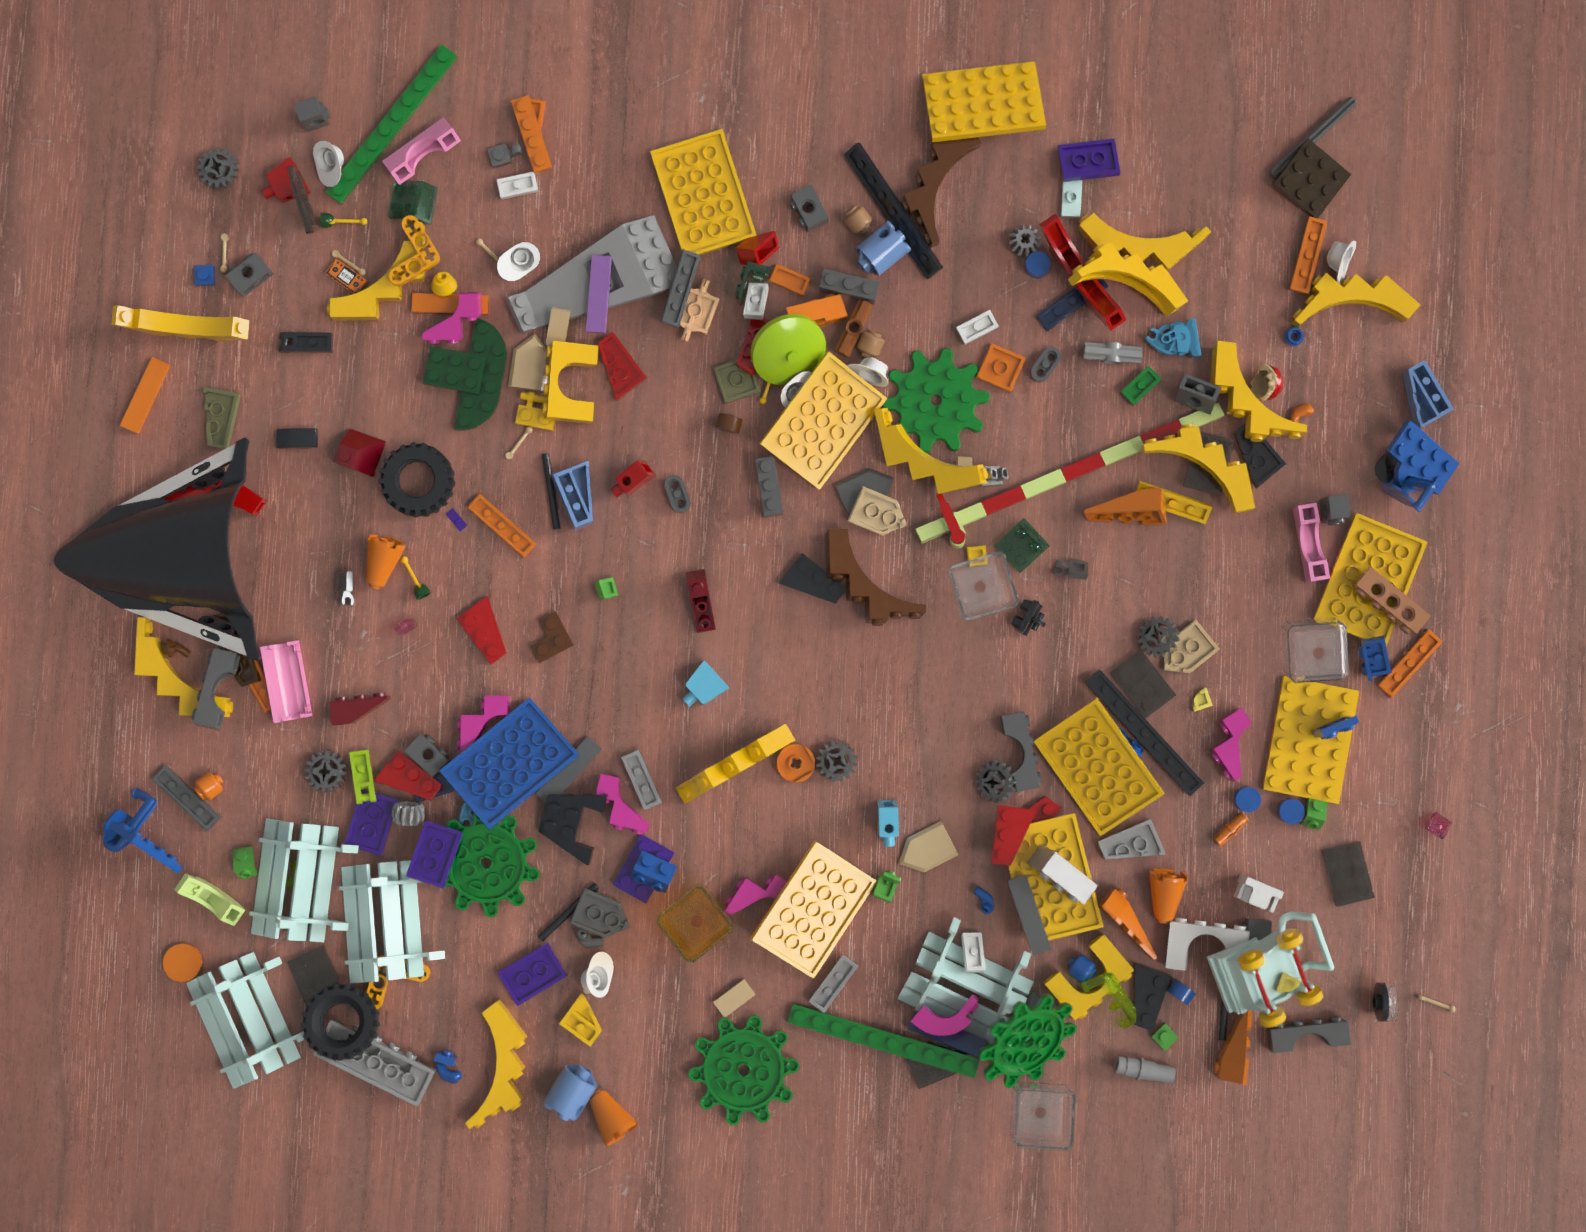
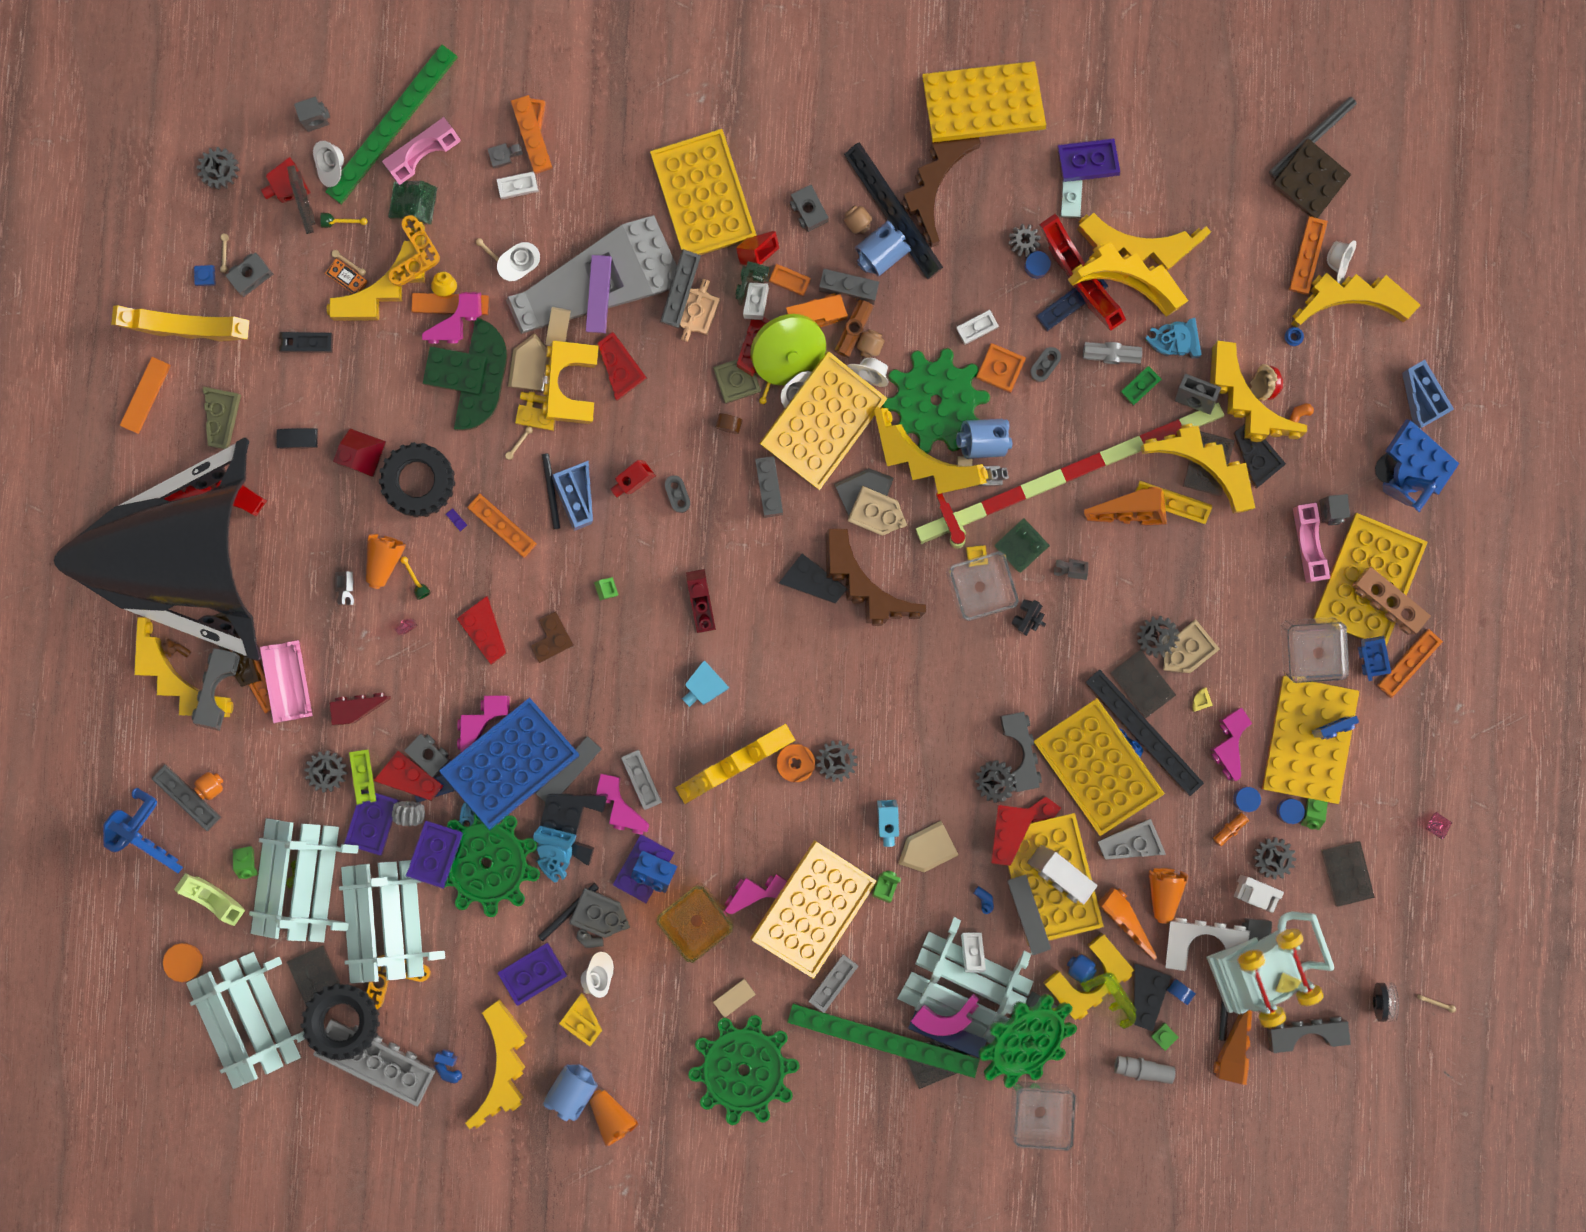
(552, 850): none -> dark azure piece
(984, 438): none -> medium blue cylinder
(1278, 865): none -> dark grey gear

